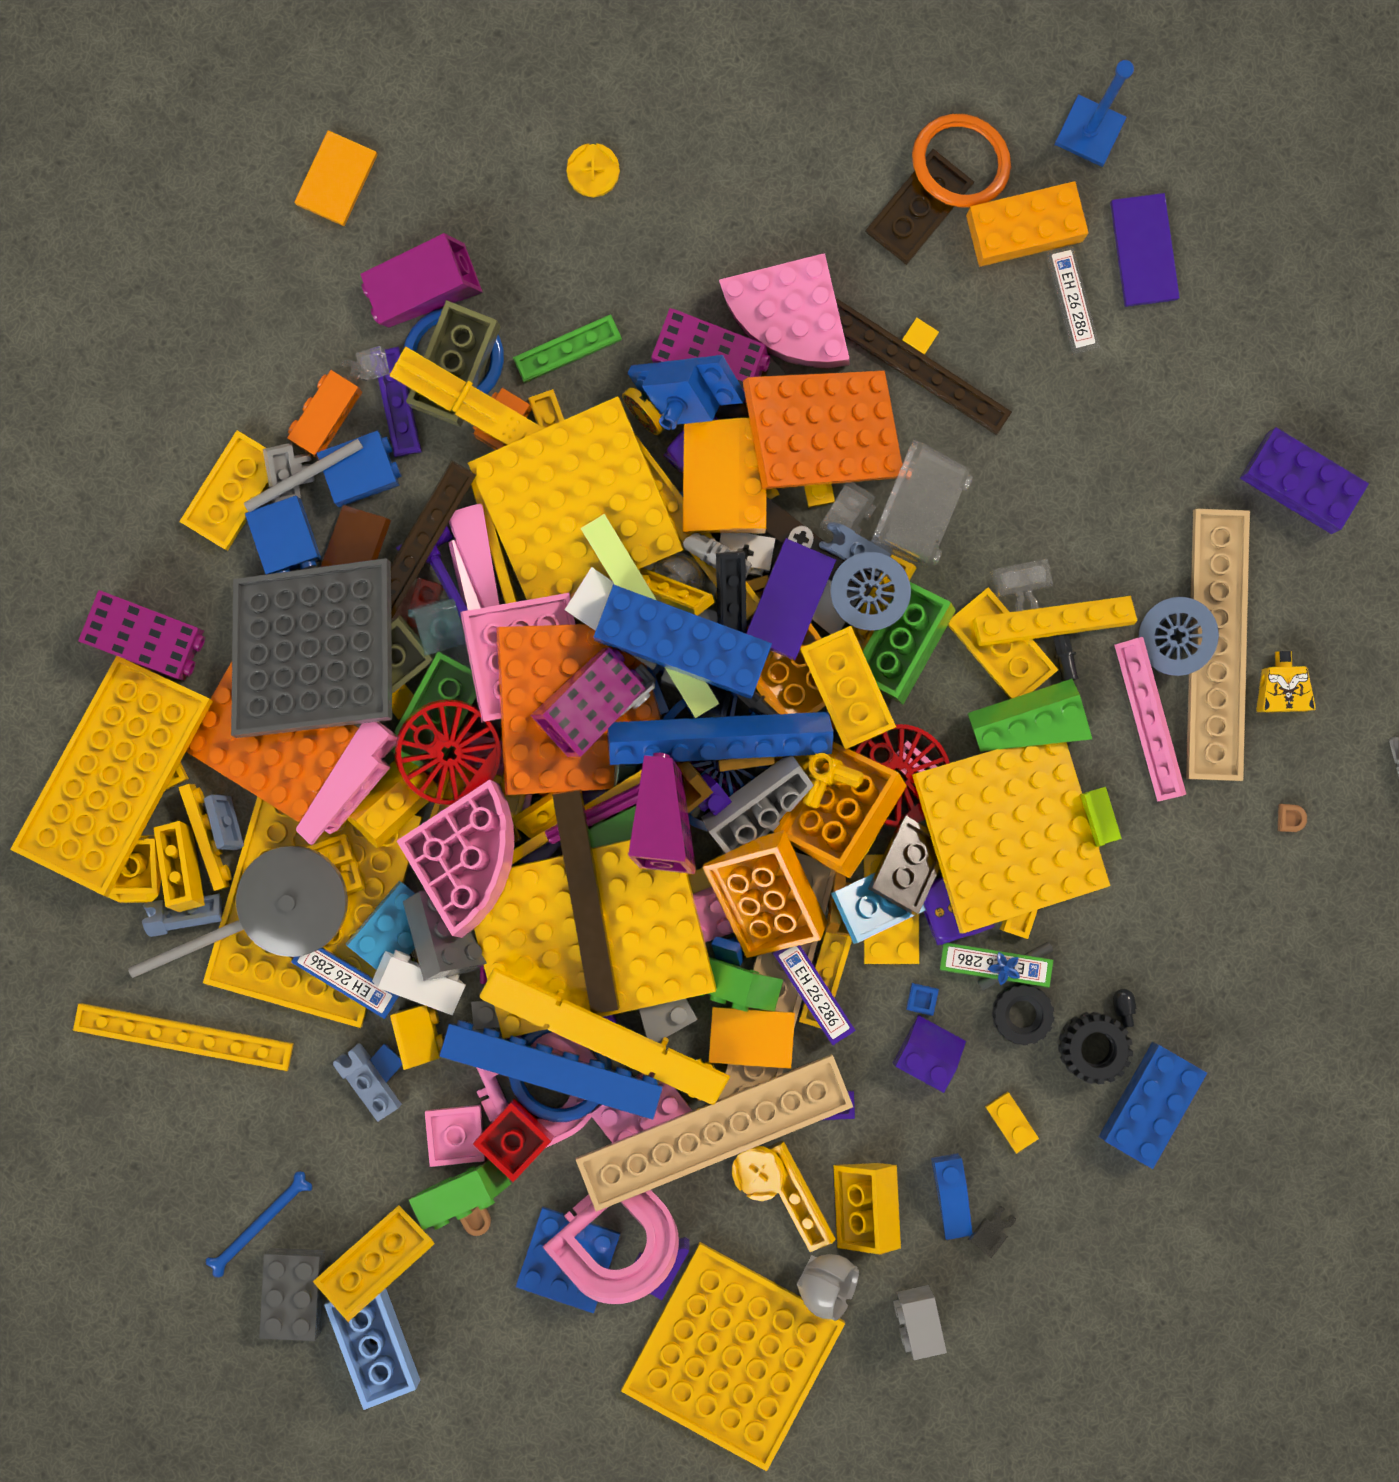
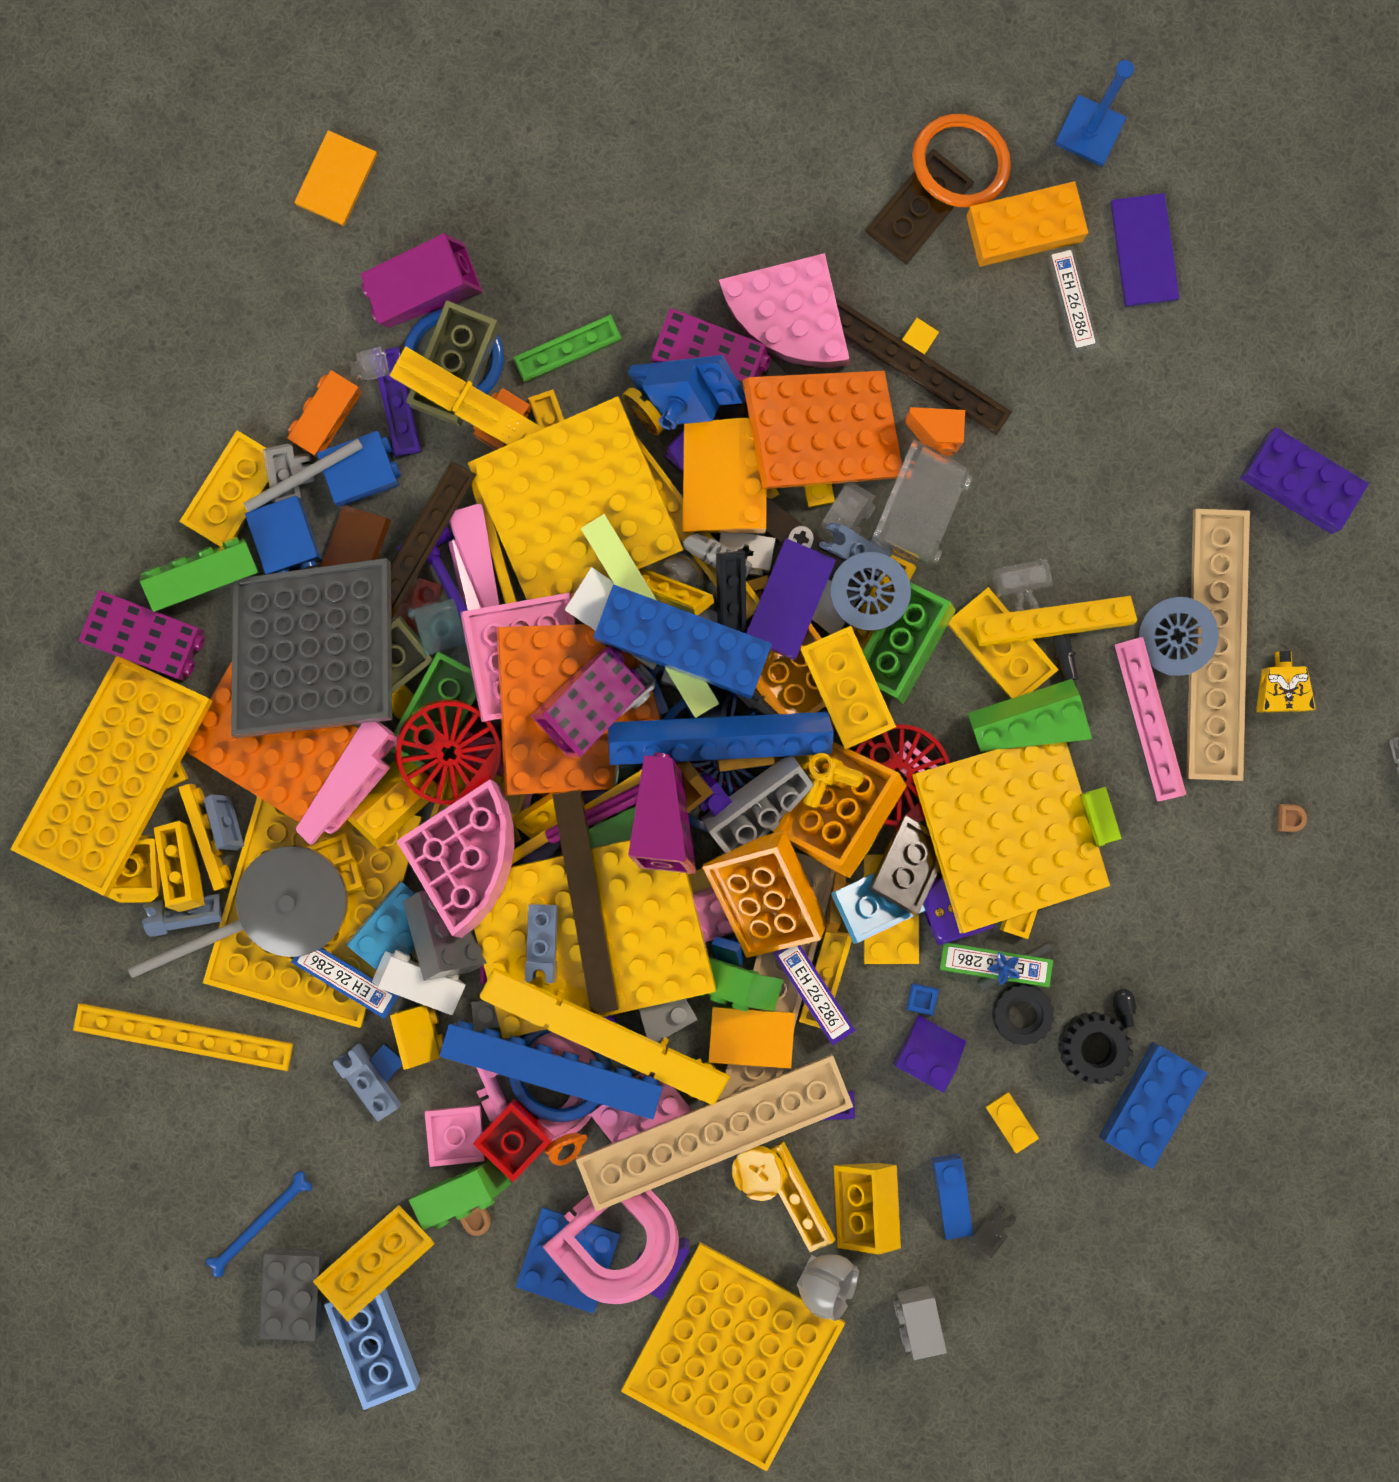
(197, 574): none -> bright green wedge
(542, 941): none -> sand blue plate
(557, 1145): none -> orange piece
(593, 170): yellow tile -> none
(938, 428): none -> orange slope

